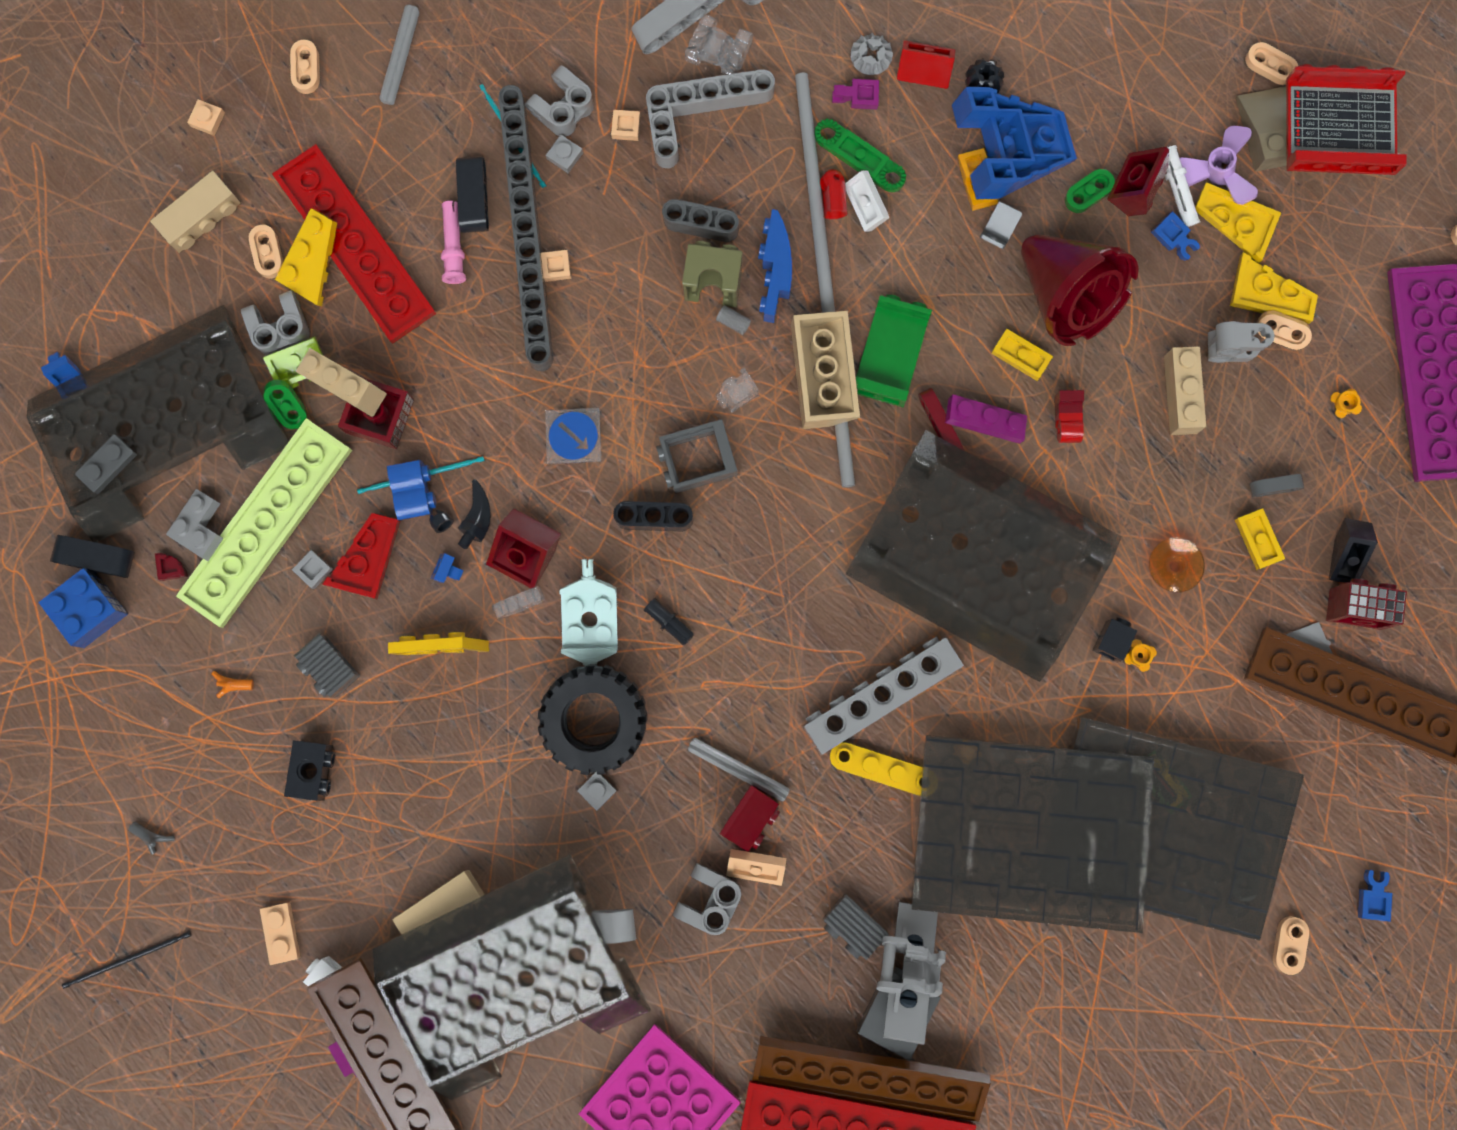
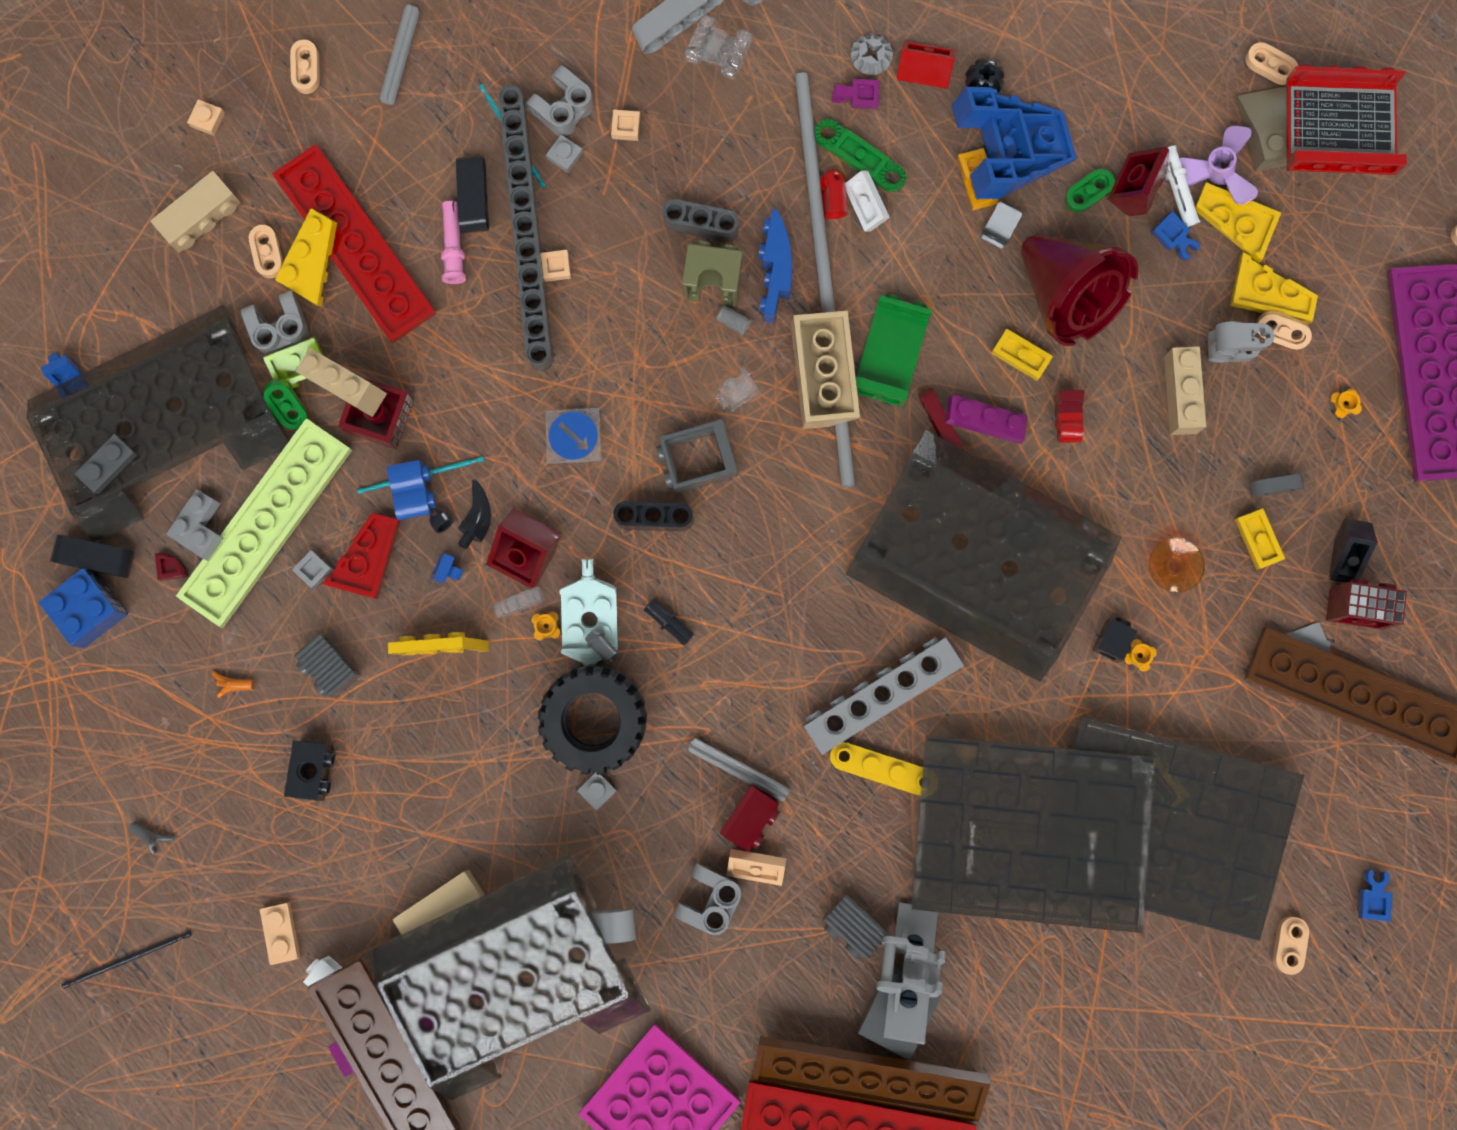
(550, 619): none -> light orange plate
(601, 646): none -> dark grey pin
(700, 103): light grey beam -> none

